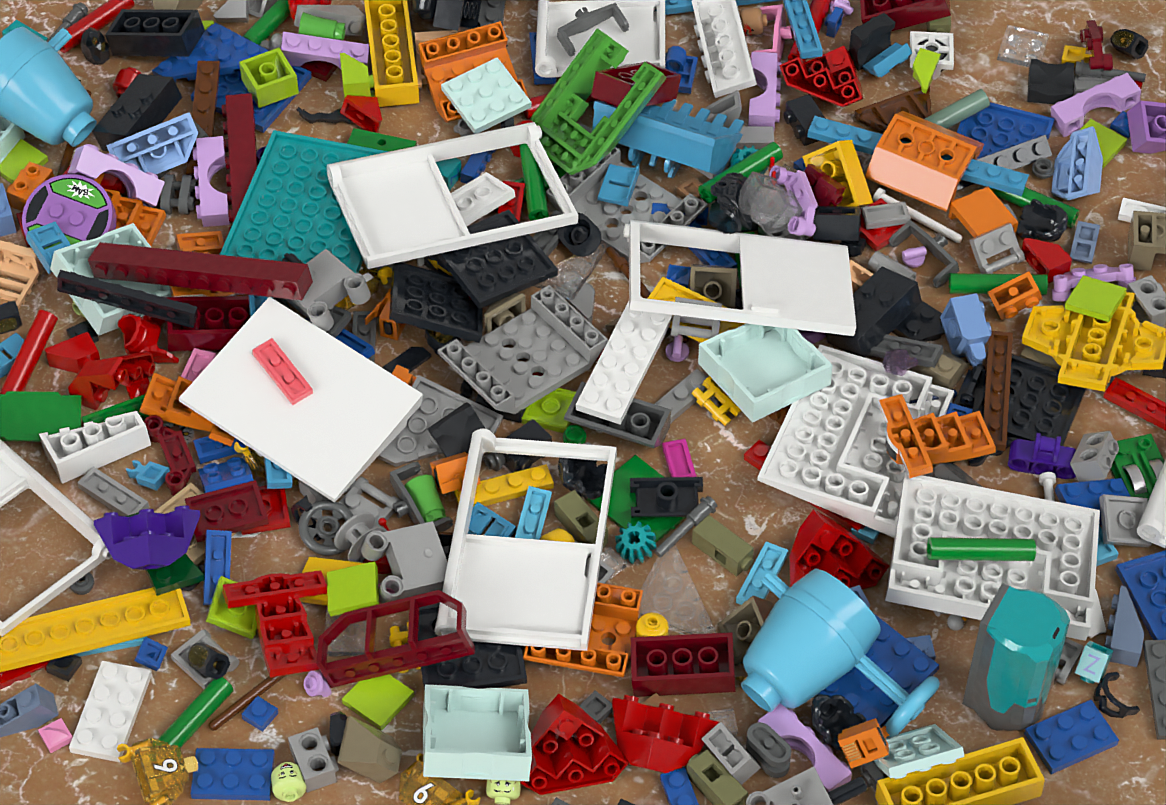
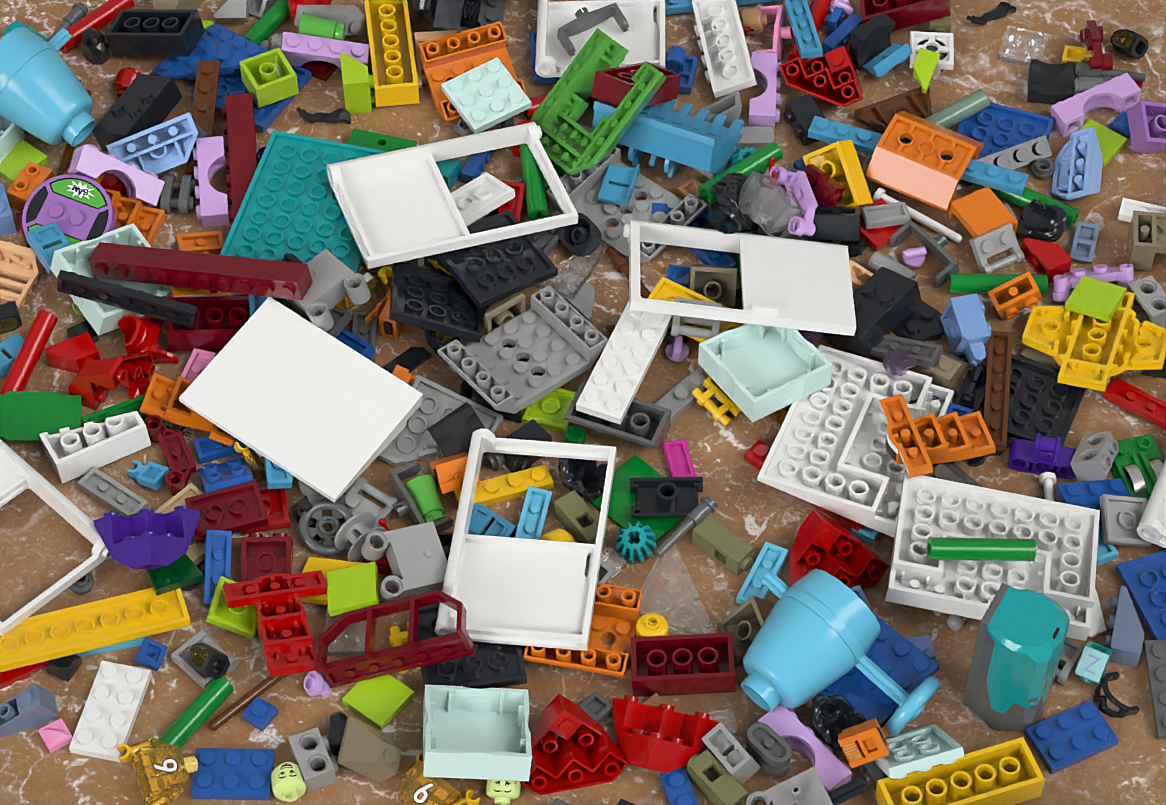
(265, 555): none -> dark red plate
(282, 371): coral tile -> none
(363, 112): red slope -> none
(841, 35): none -> blue piece
(1001, 11): none -> black hair

